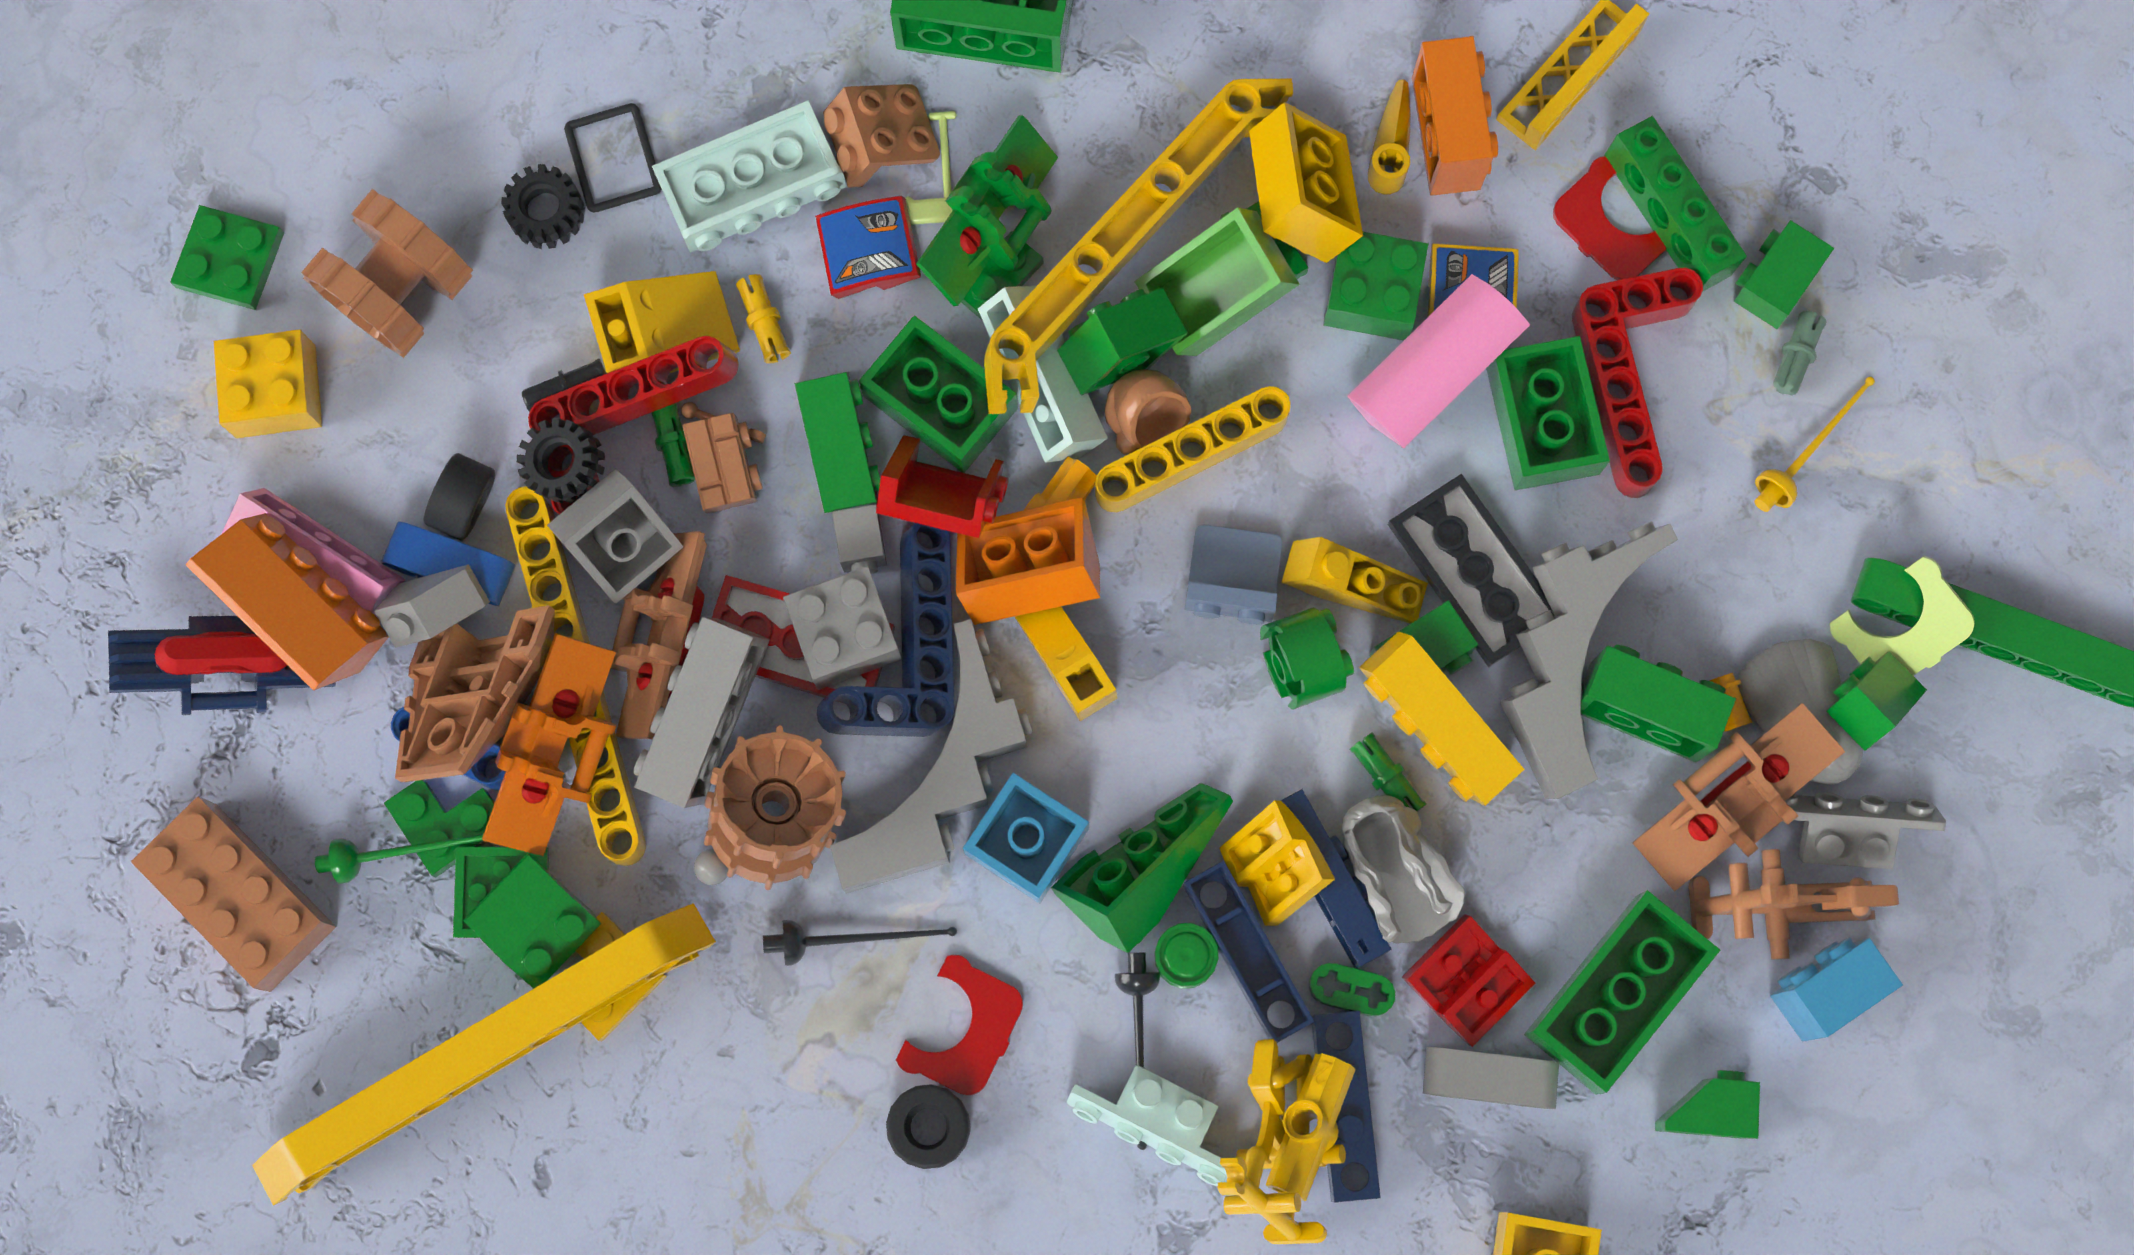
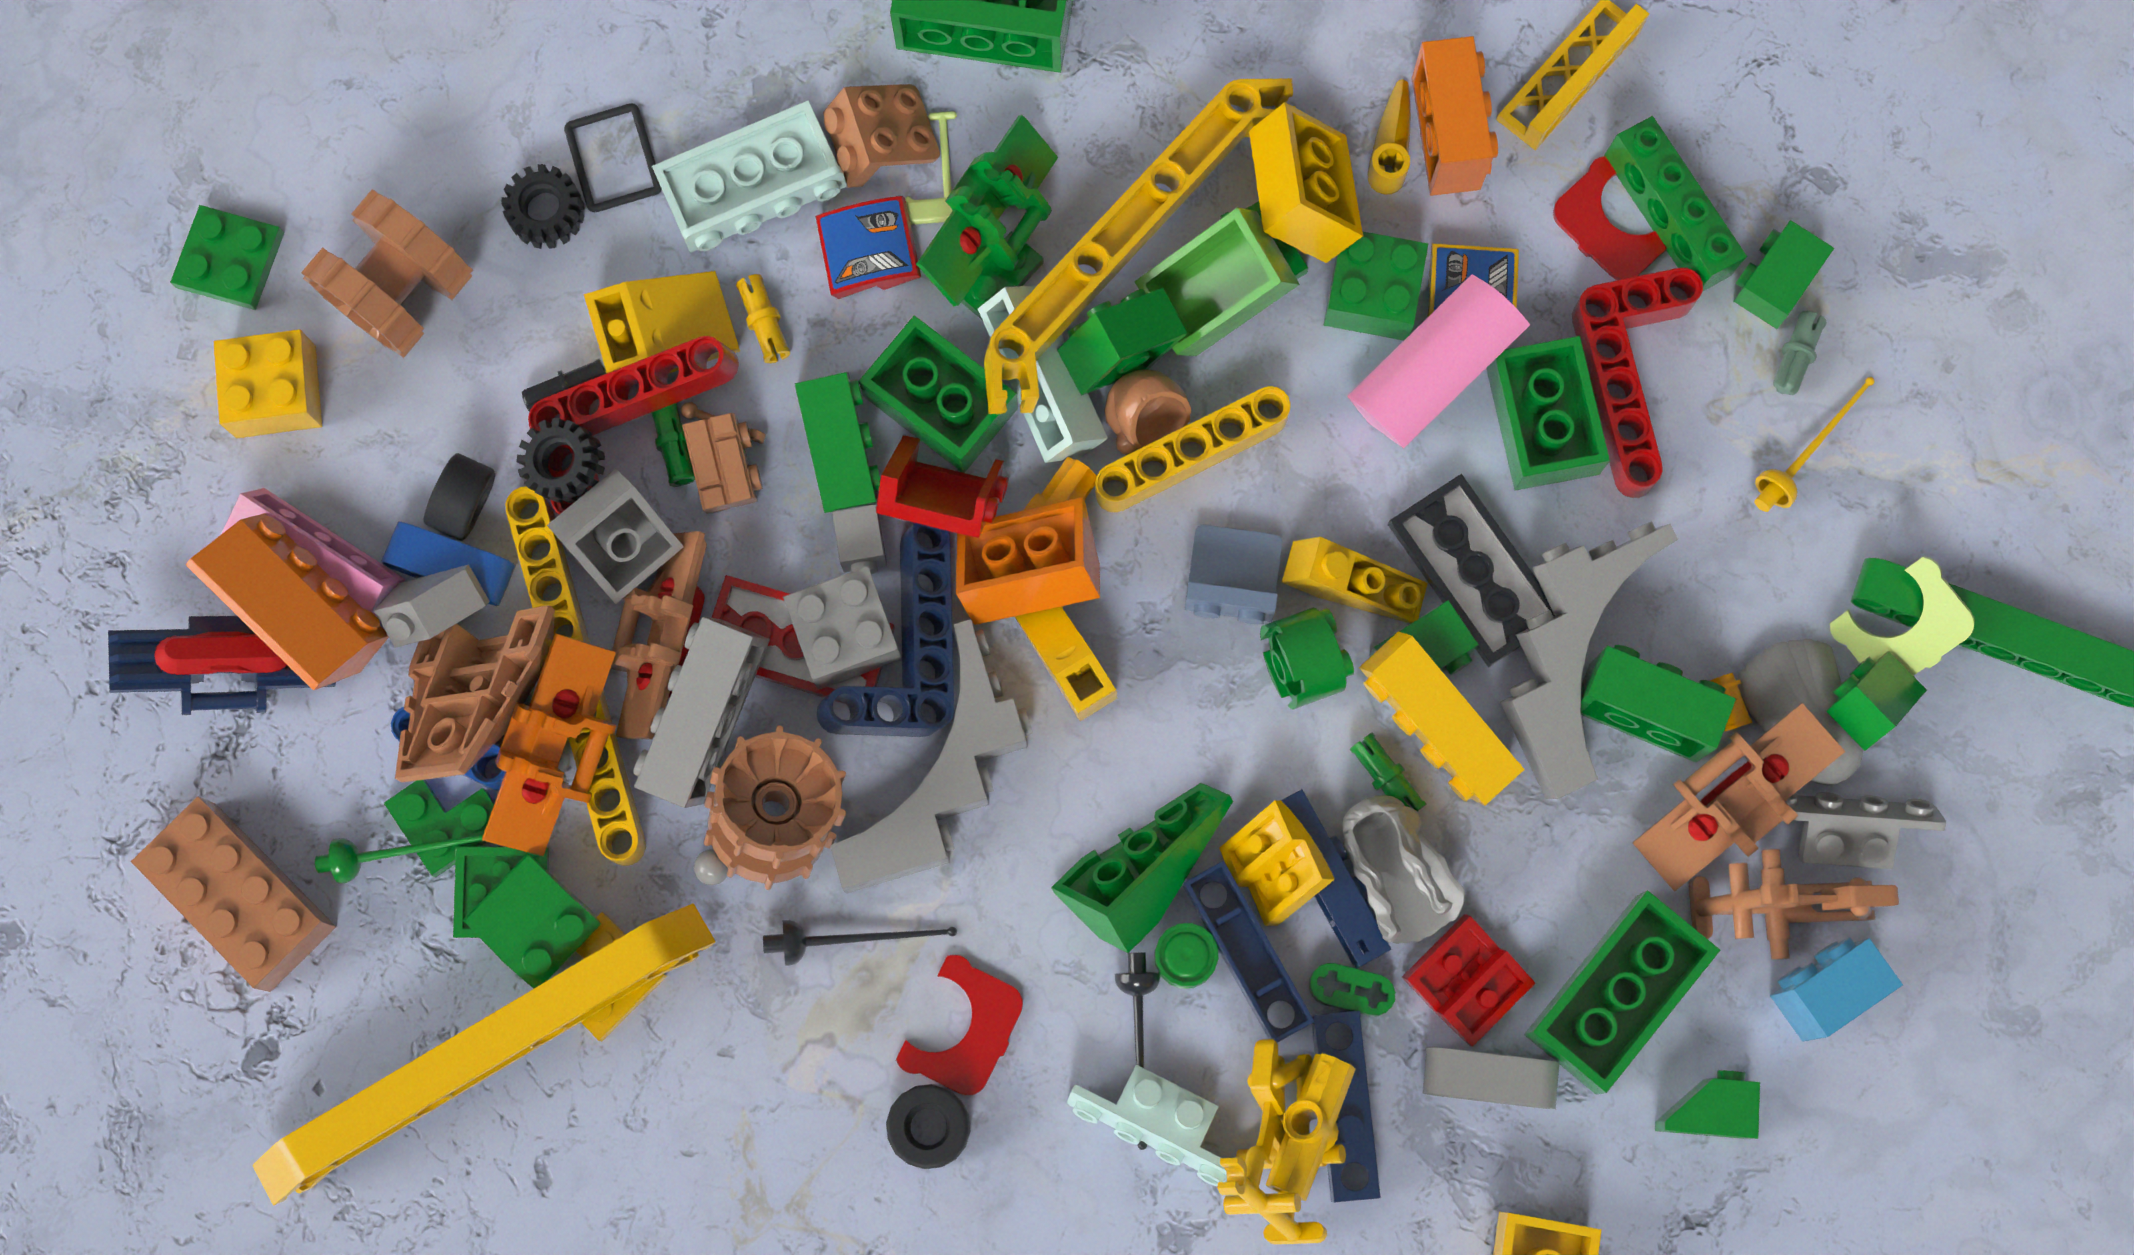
(1026, 838): dark azure brick -> none

